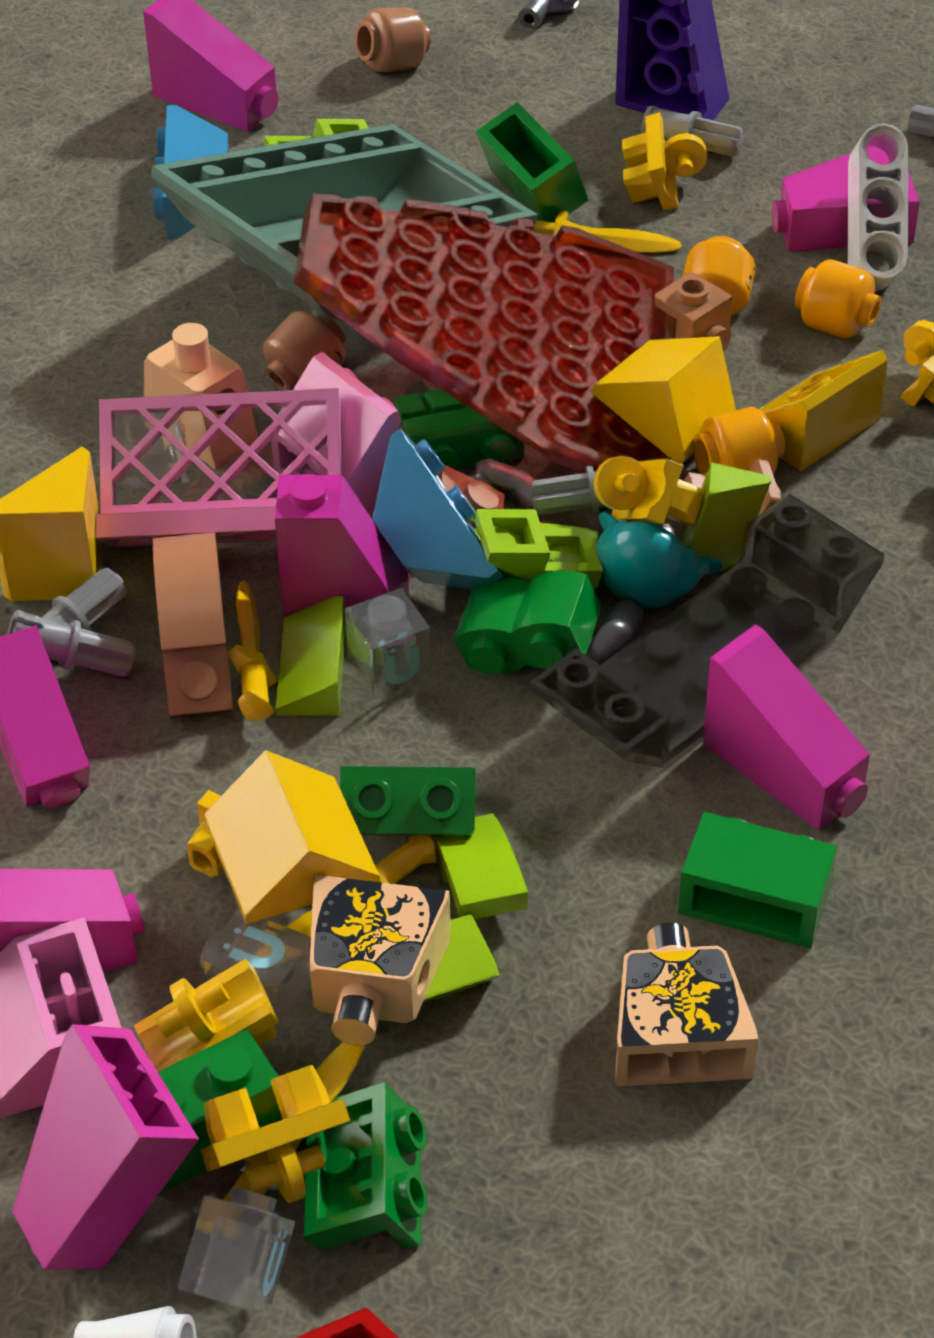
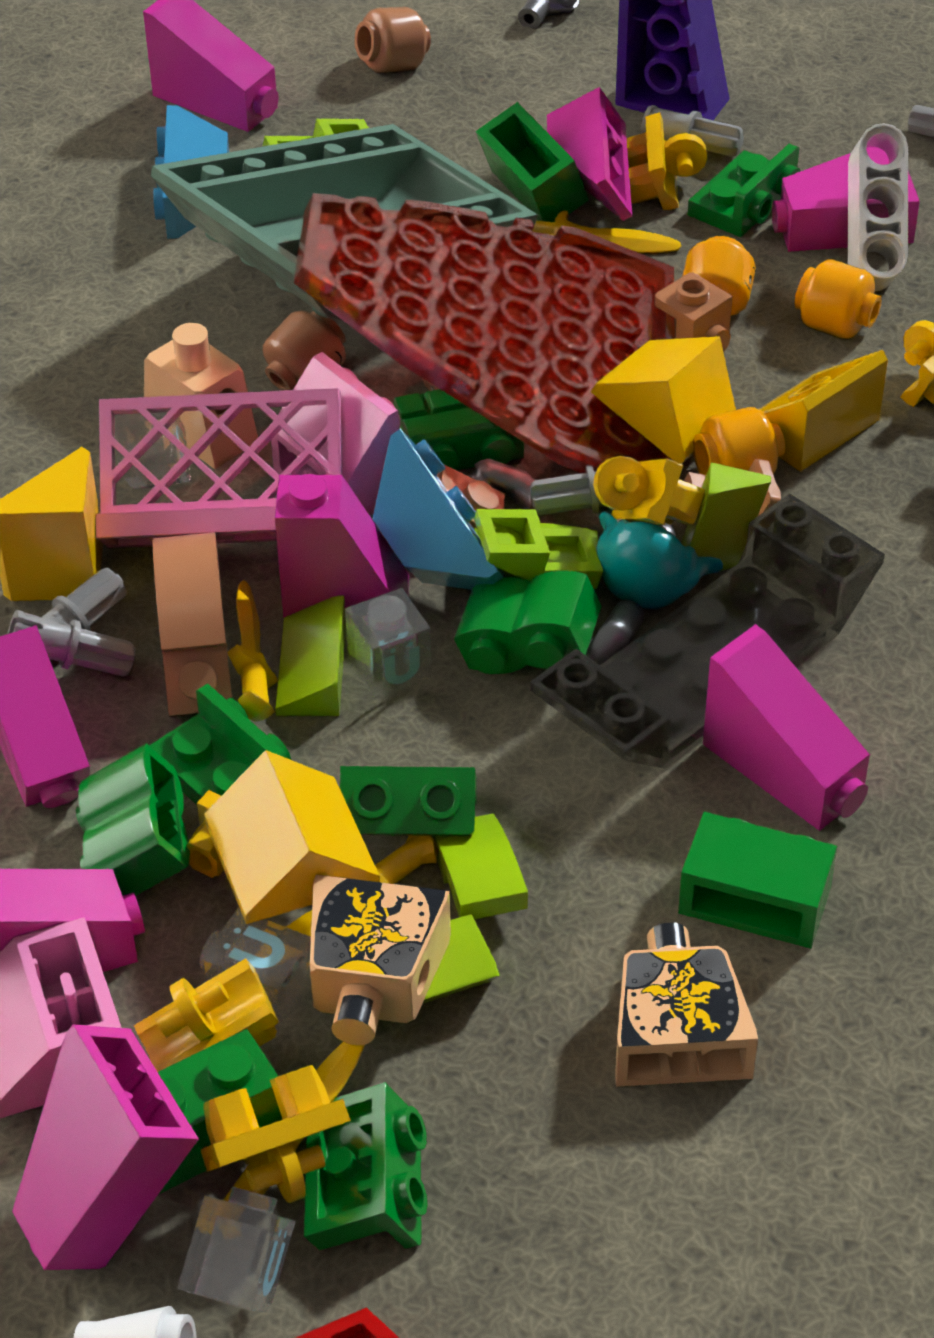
(134, 820): none -> green brick
(215, 745): none -> green bracket
(598, 143): none -> dark pink slope
(744, 191): none -> green bracket

